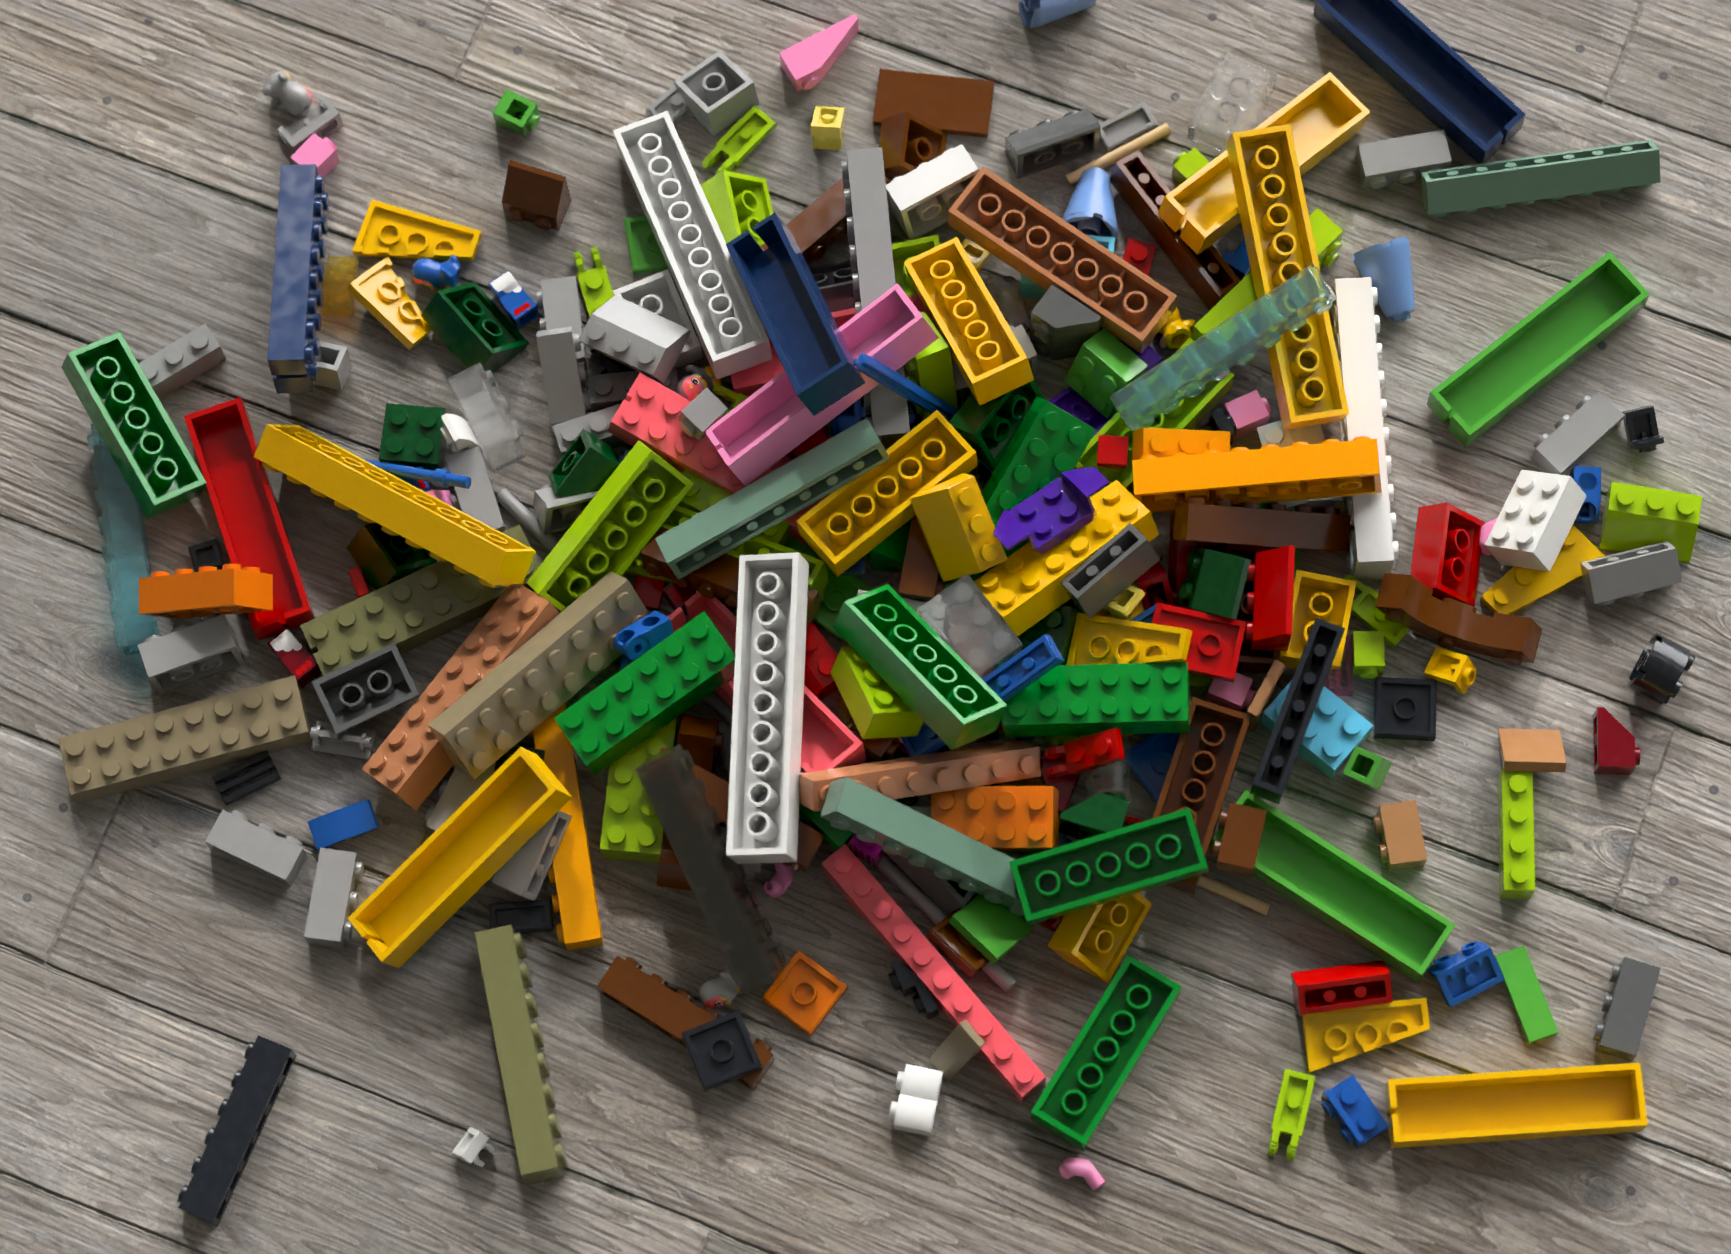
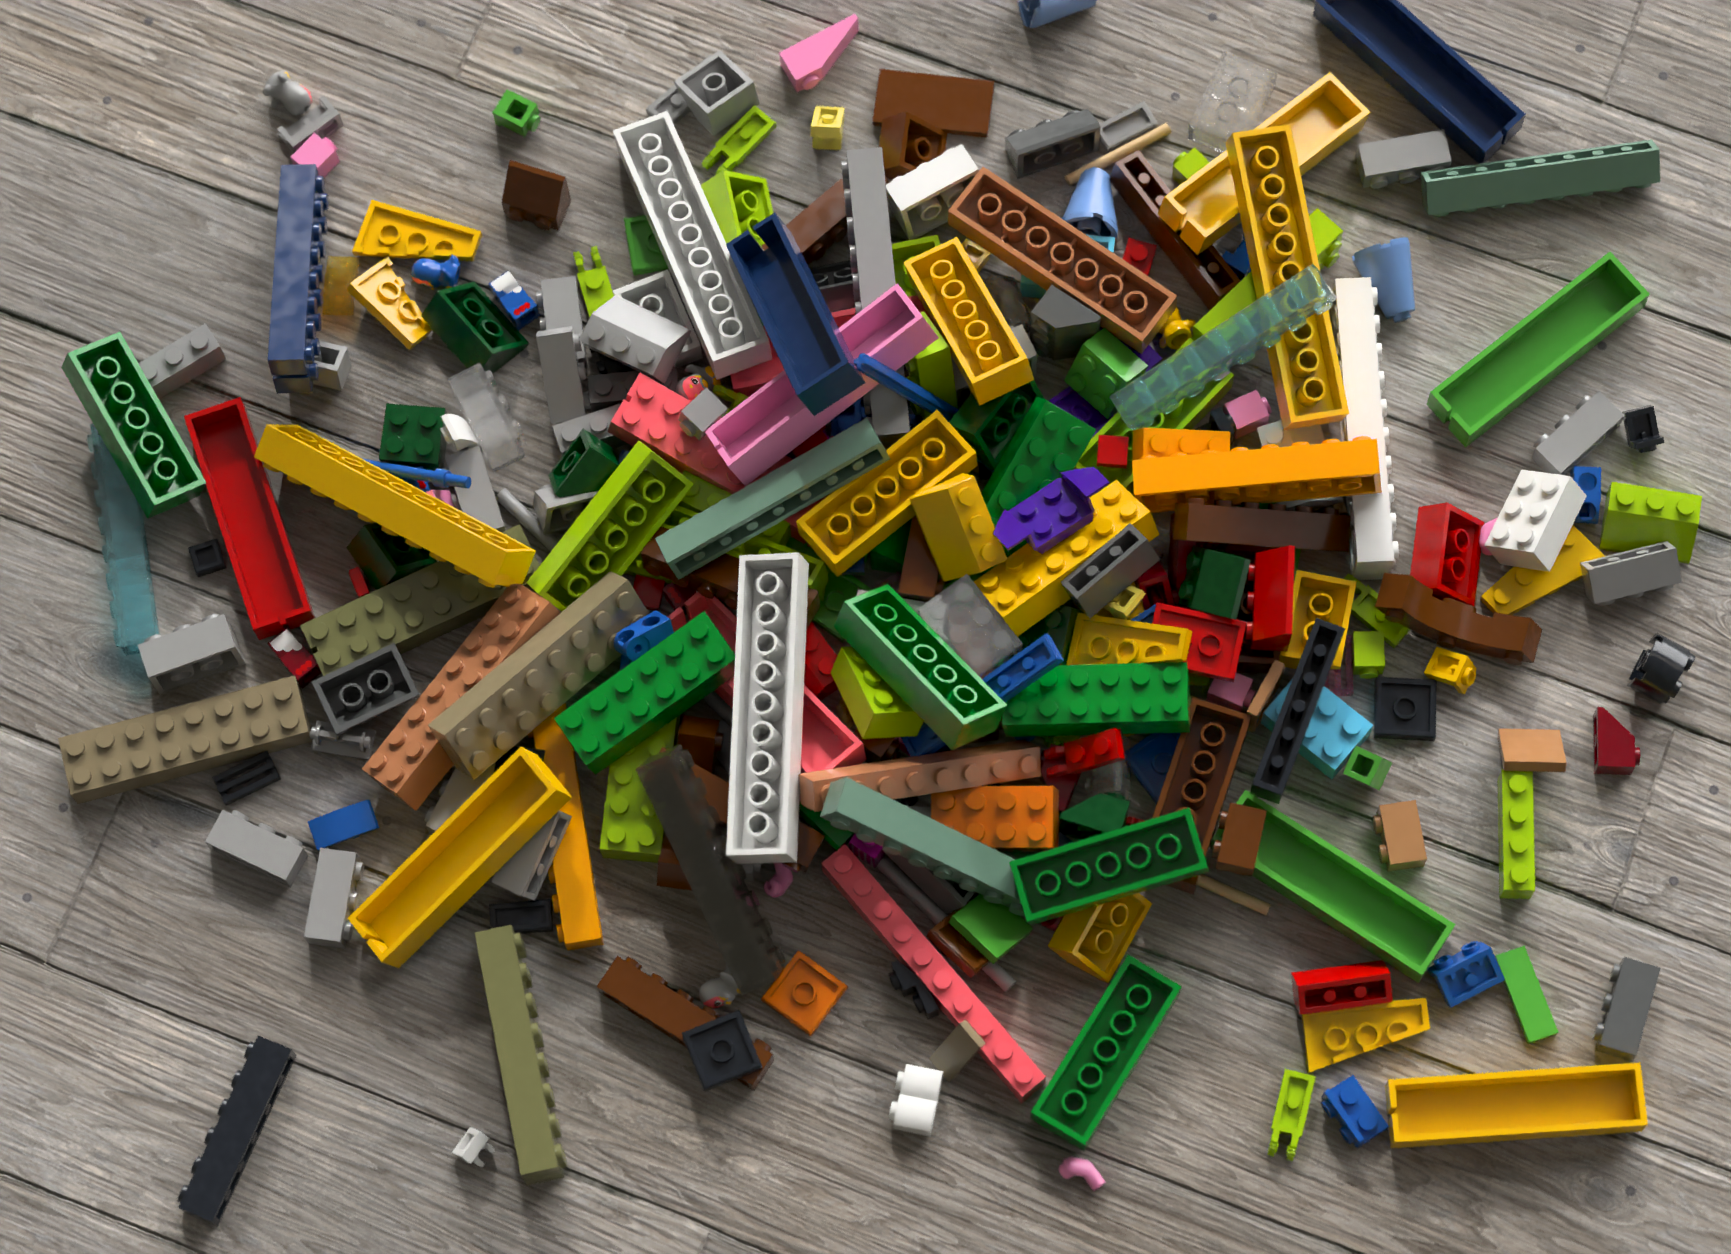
(206, 592): orange brick -> none

